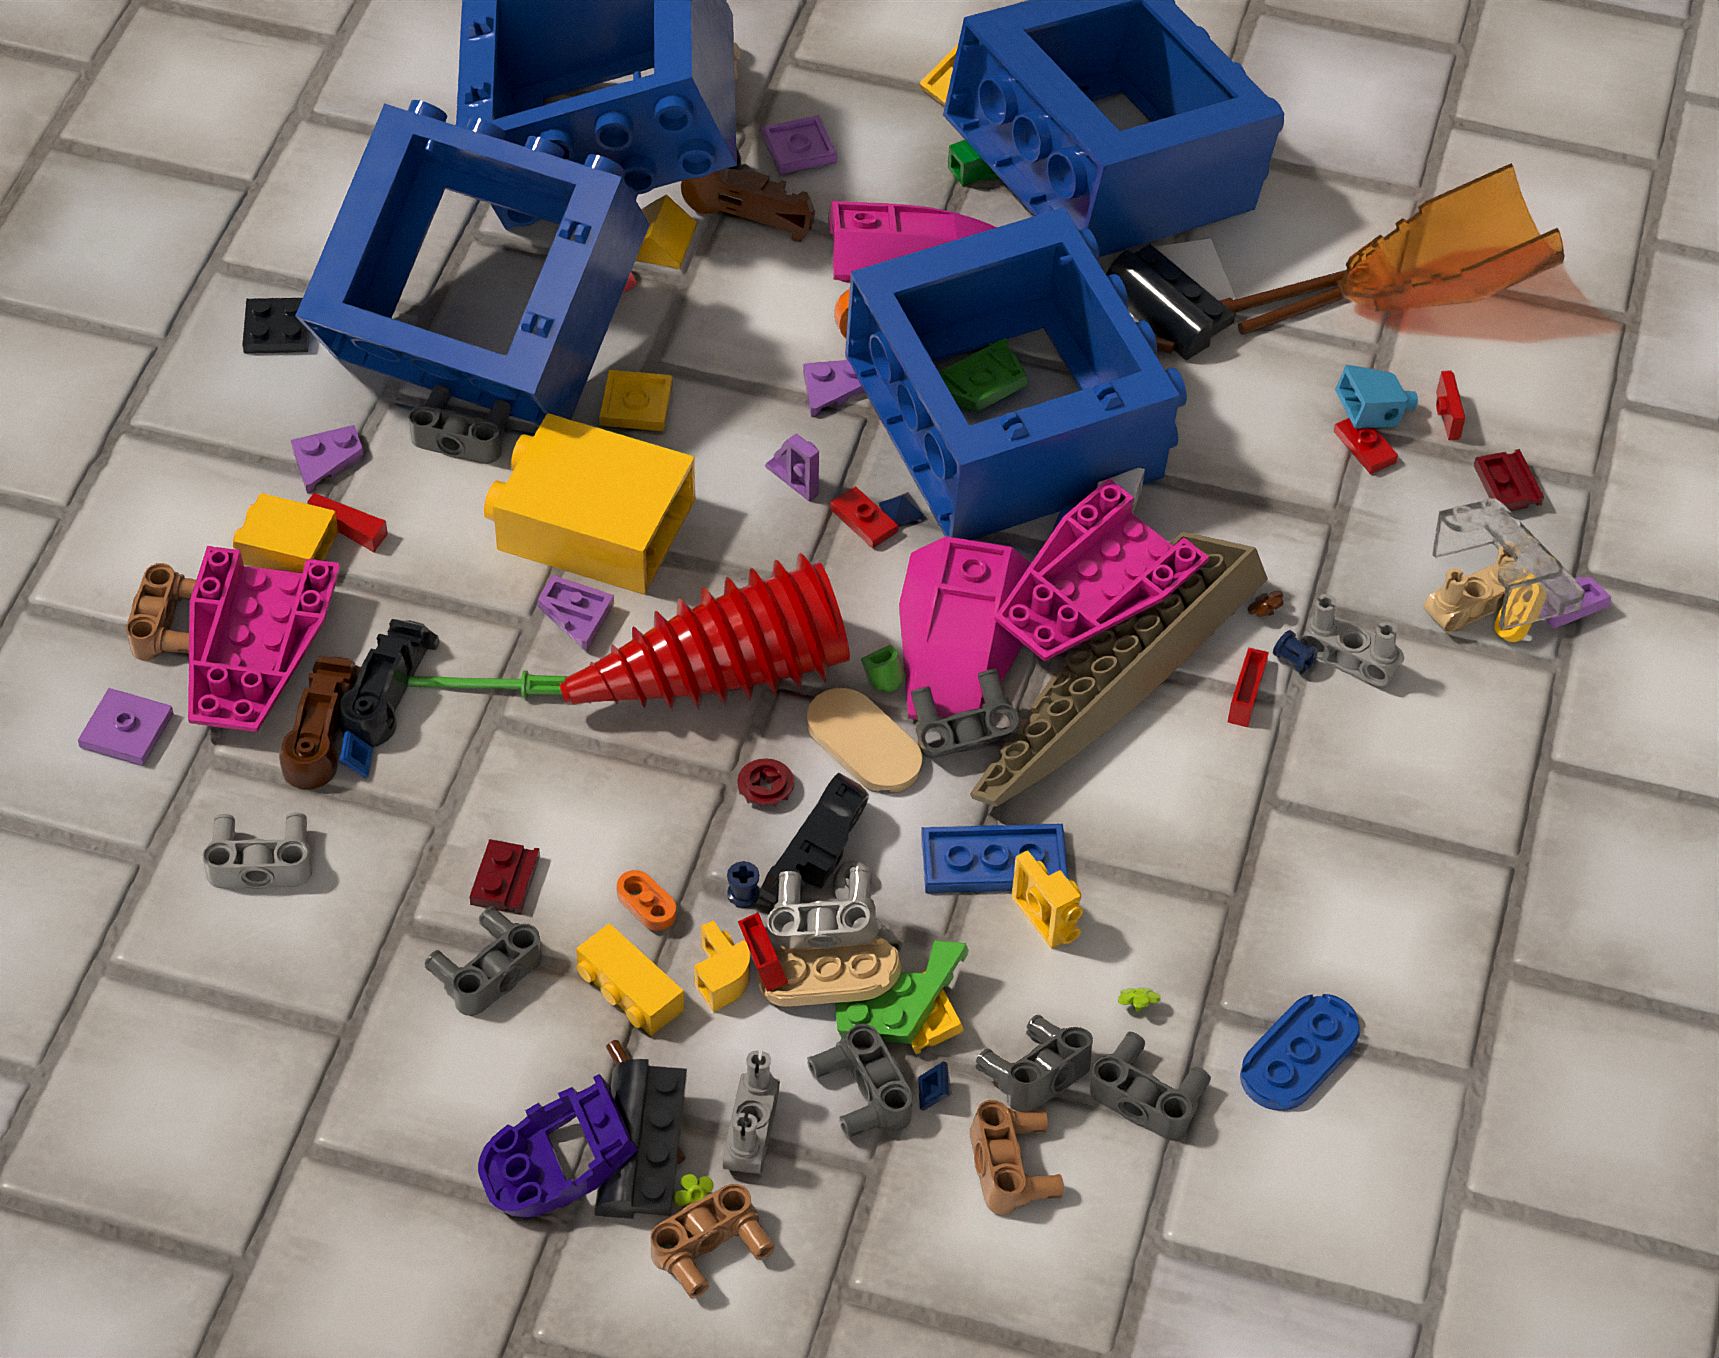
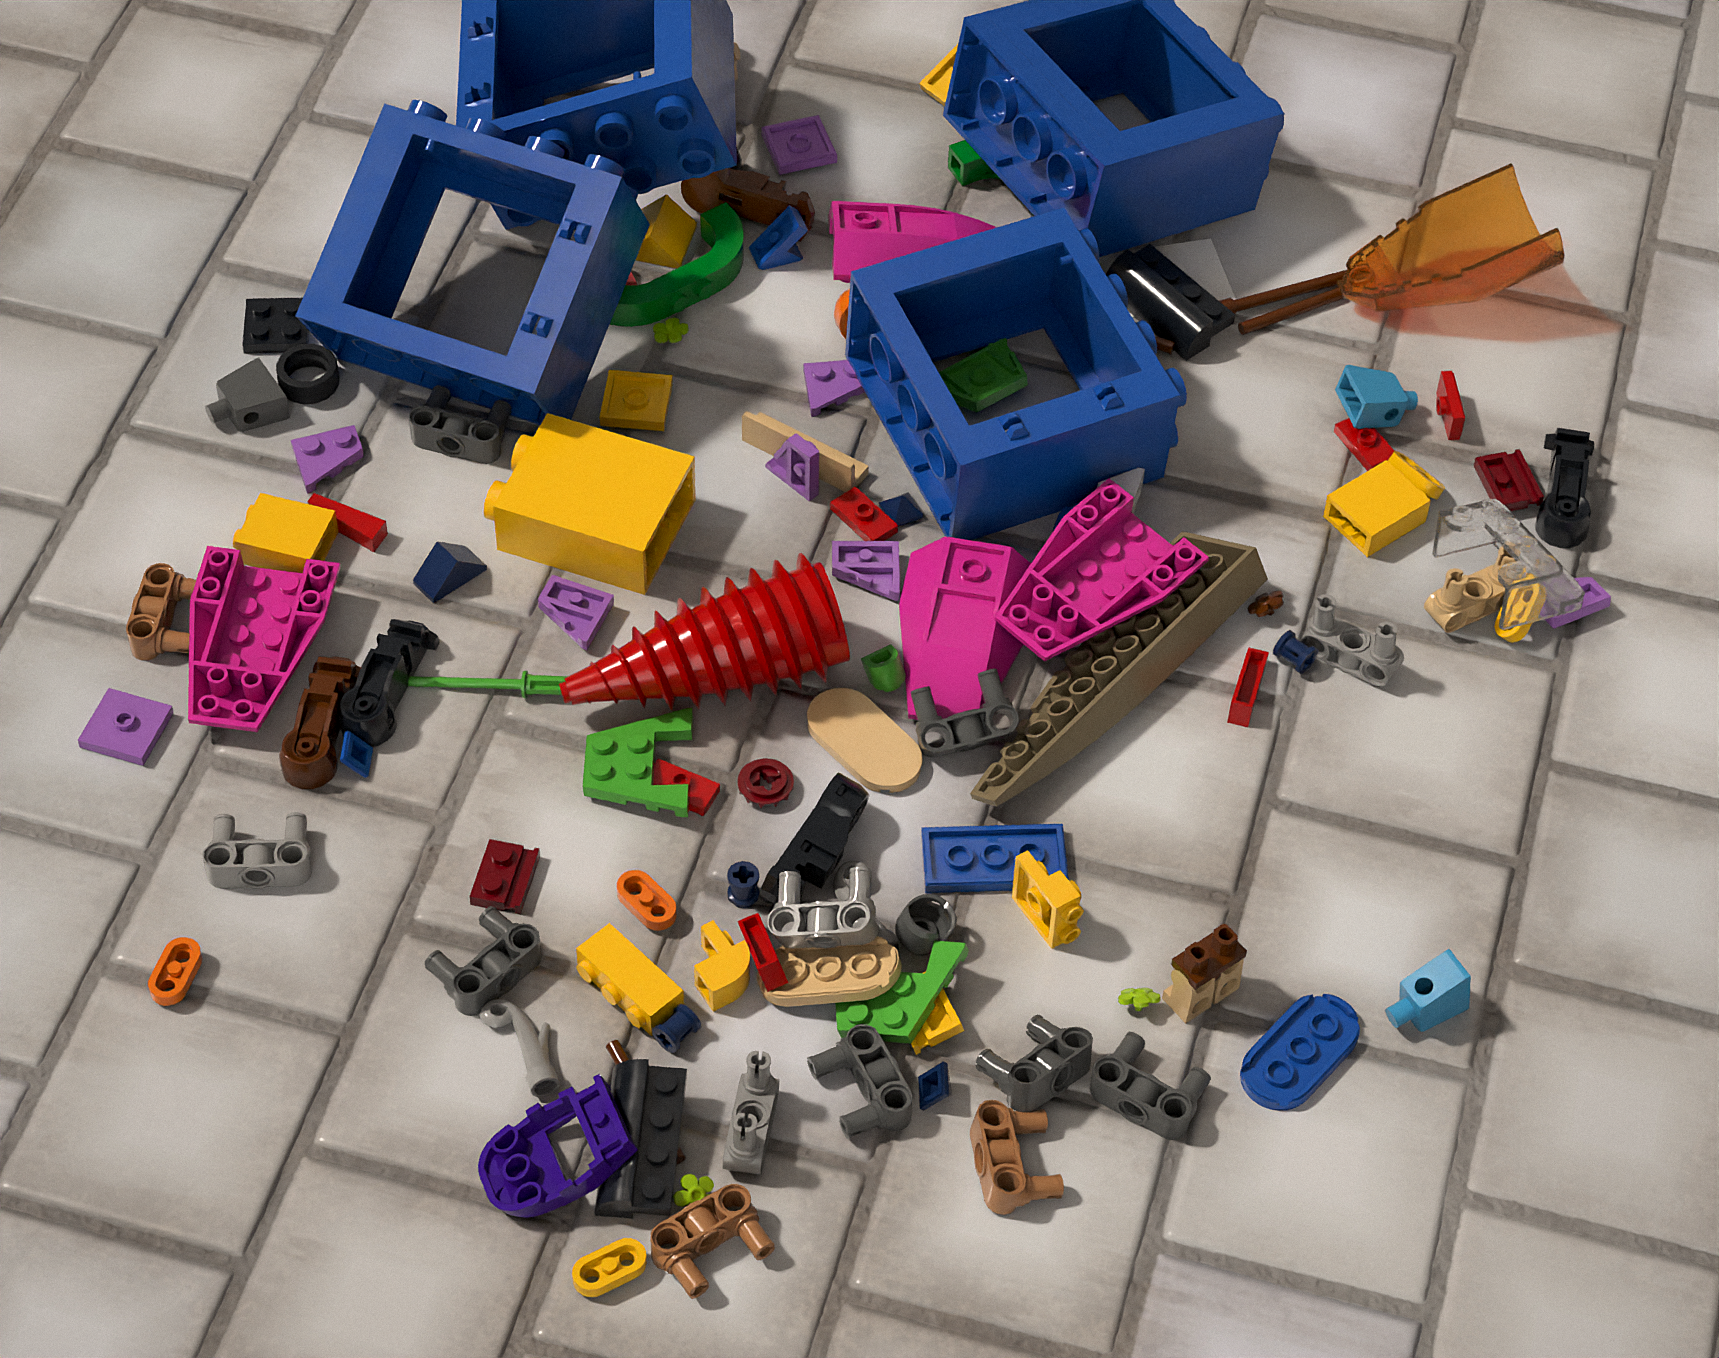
(172, 973): none -> orange plate
(249, 398): none -> dark grey torso
(307, 356): none -> black tyre
(446, 570): none -> dark blue slope
(540, 1074): none -> light grey plant
(607, 1267): none -> yellow plate
(623, 759): none -> bright green wing
(672, 330): none -> lime plant
(676, 1028): none -> dark blue bush
(691, 282): none -> green arch
(701, 790): none -> red plate
(778, 242): none -> blue slope
(834, 465): none -> tan panel
(868, 565): none -> medium lavender wing
(924, 923): none -> dark grey helmet
(1204, 971): none -> hips
(1376, 508): none -> yellow brick
(1417, 475): none -> yellow plate
(1432, 993): none -> dark azure torso
(1565, 511): none -> black piece

